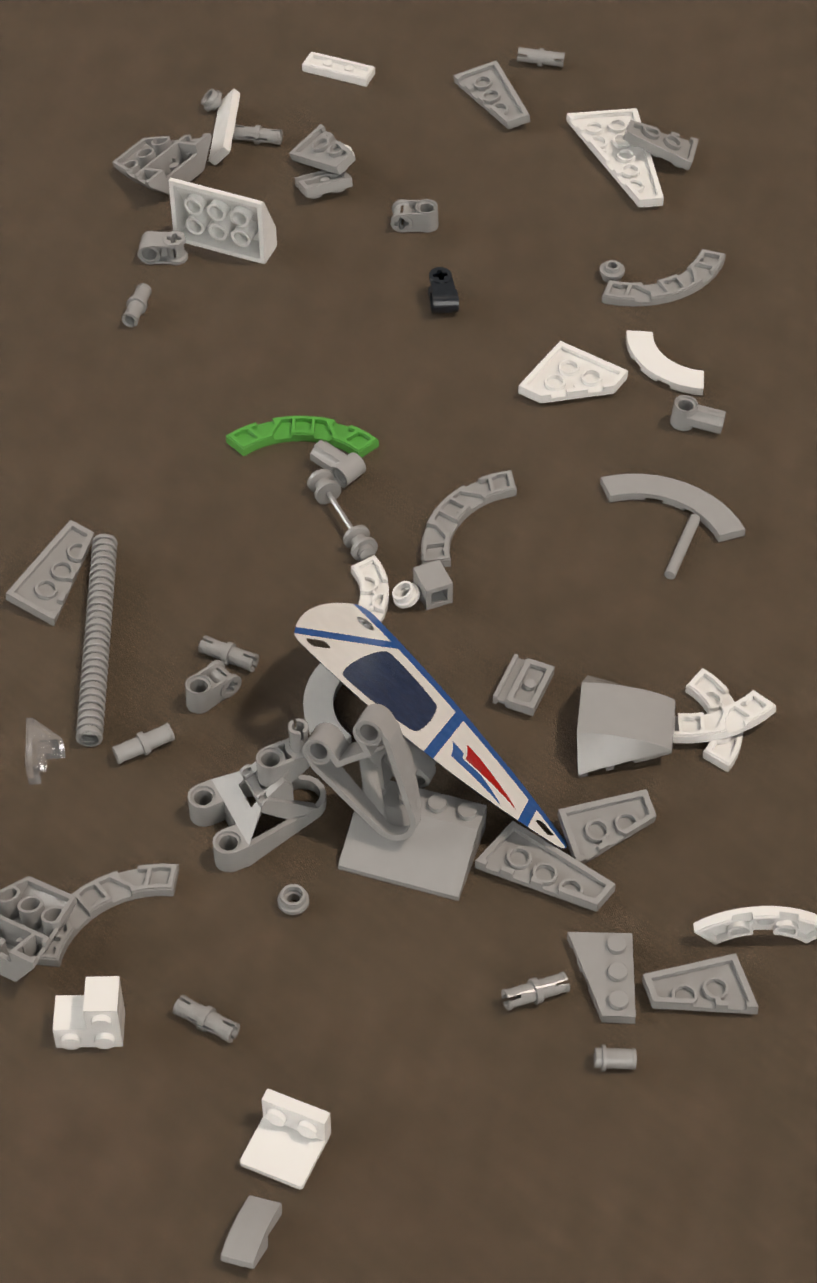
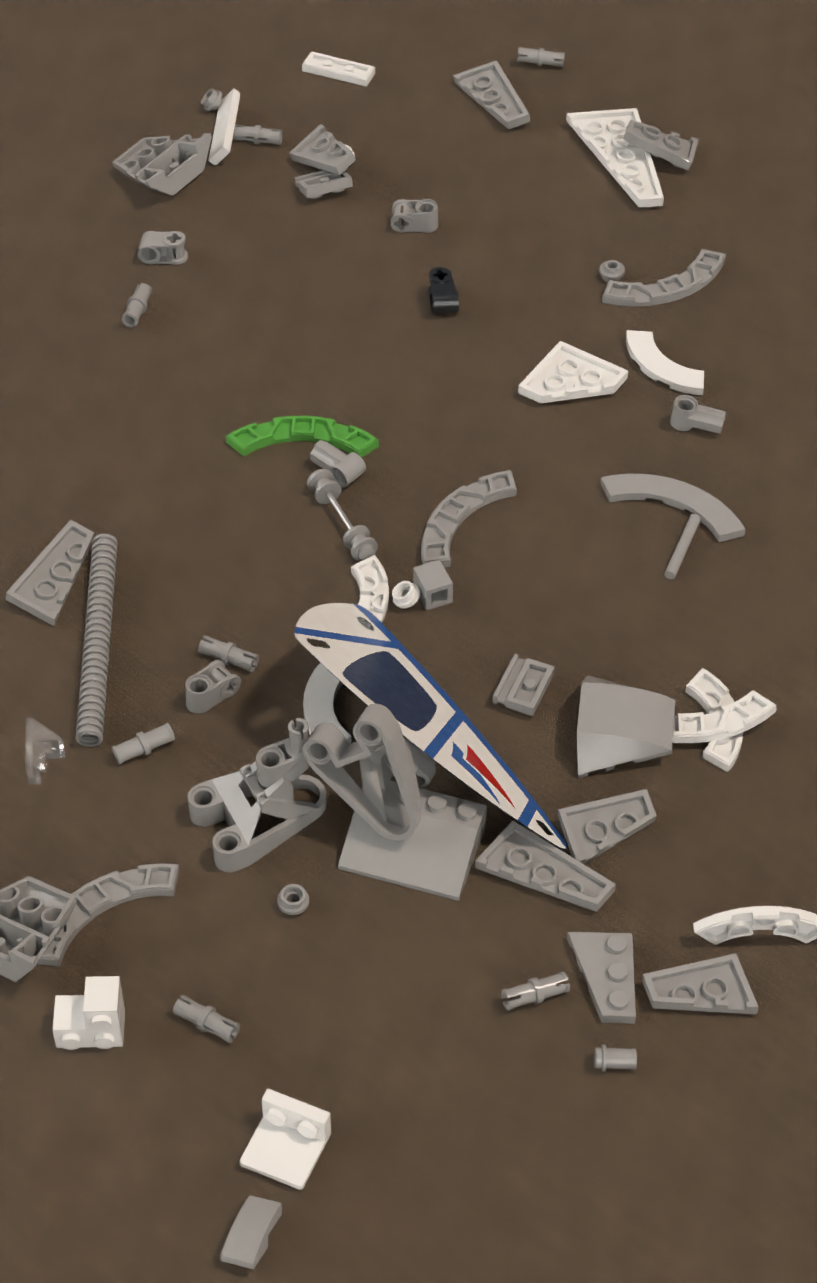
(222, 221): white slope -> none

